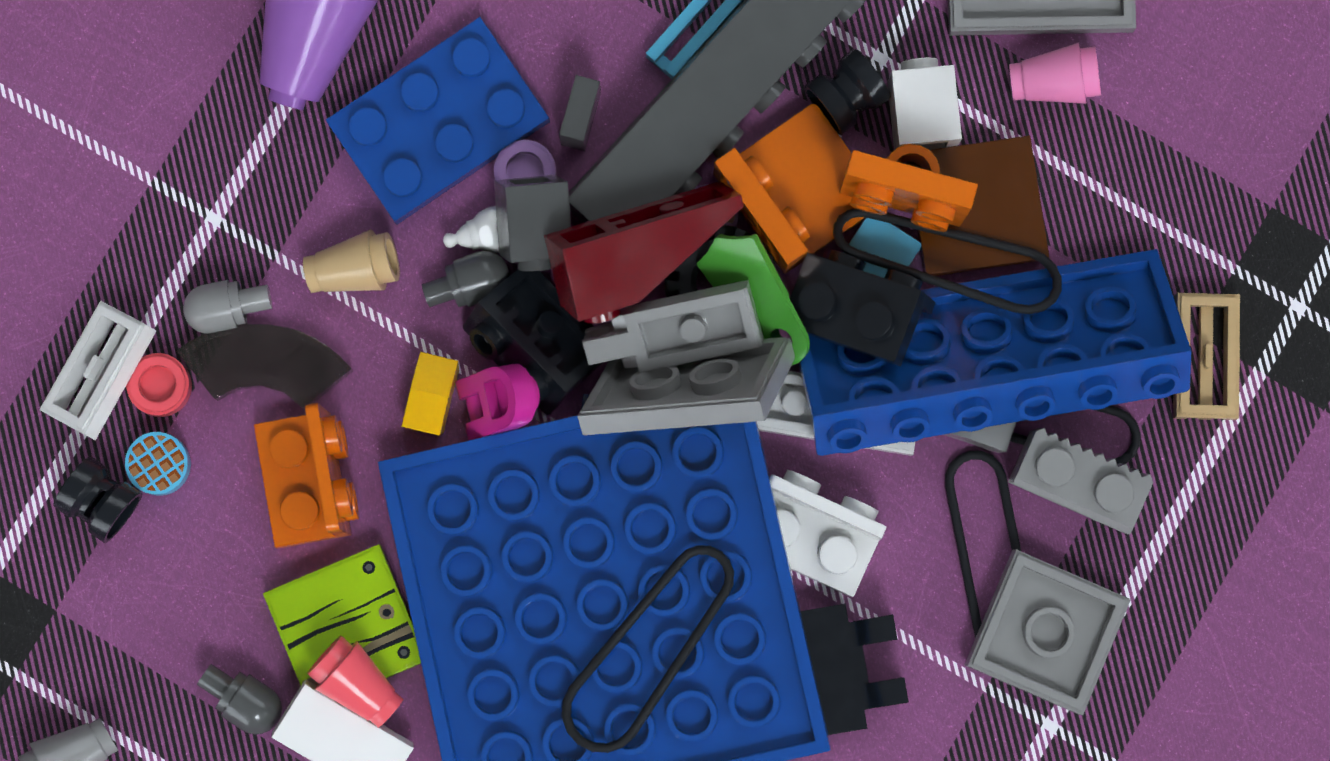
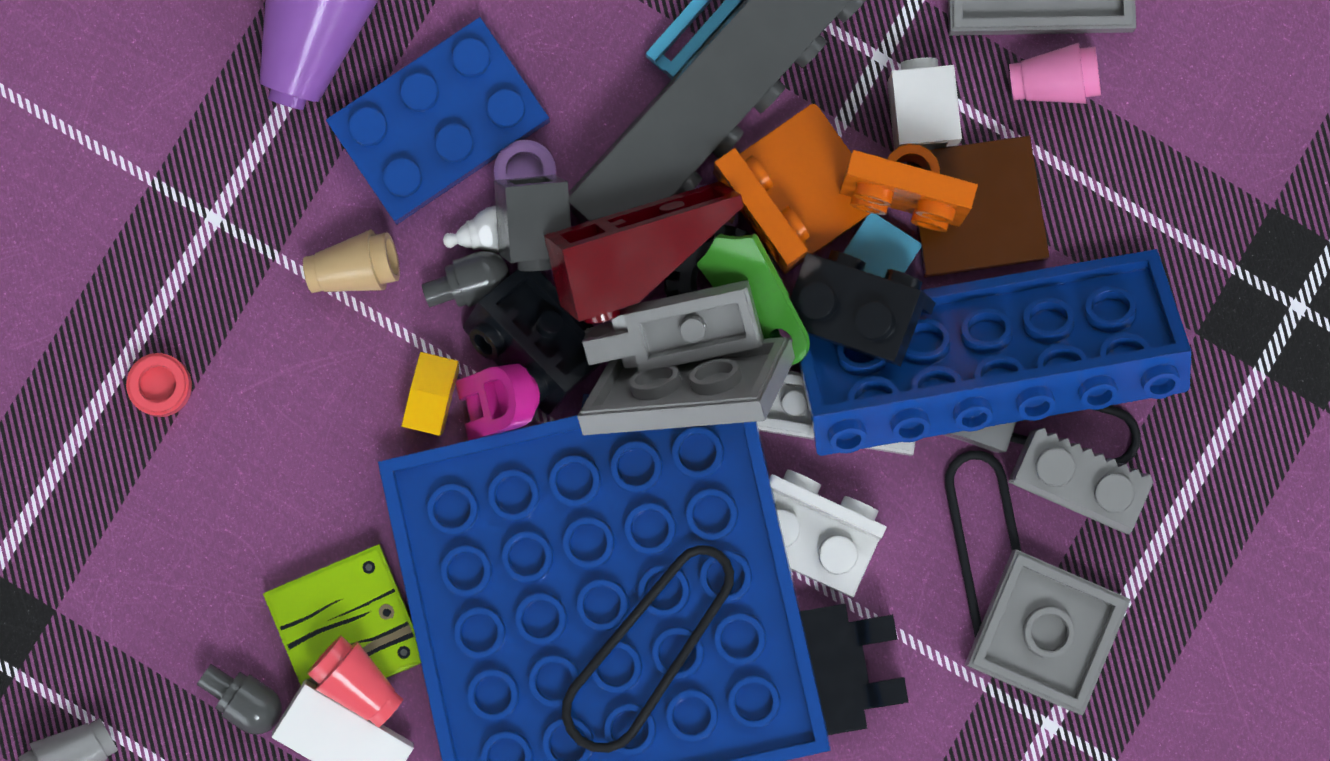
(97, 499): black wheel -> none
(104, 374): white tile -> none
(157, 463): tile -> none
(223, 305): light grey cylinder -> none
(265, 358): clear smoke tile -> none
(304, 477): orange bracket -> none
(580, 113): dark grey tile -> none
(853, 88): black wheel -> none
(946, 284): black piece -> none
(1231, 356): tan tile -> none

